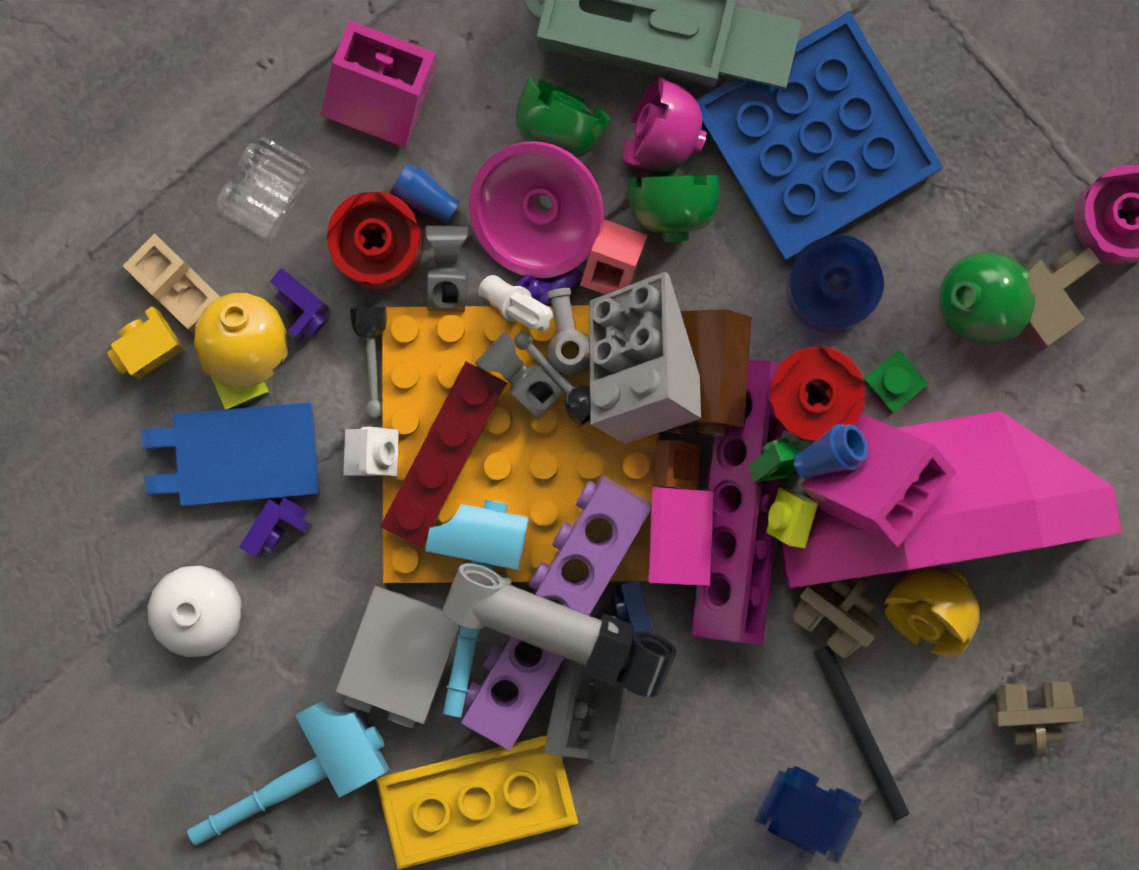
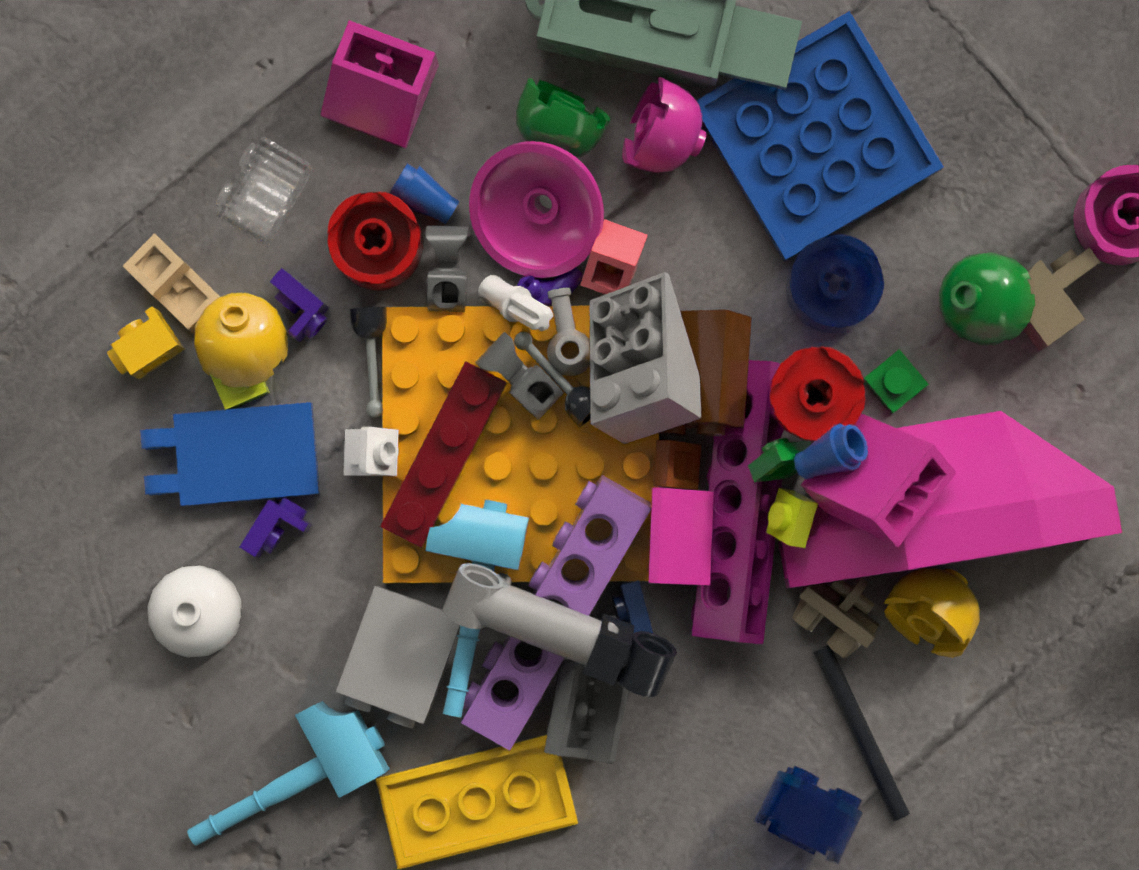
(674, 204): green cylinder -> none
(1057, 708): dark tan hips -> none

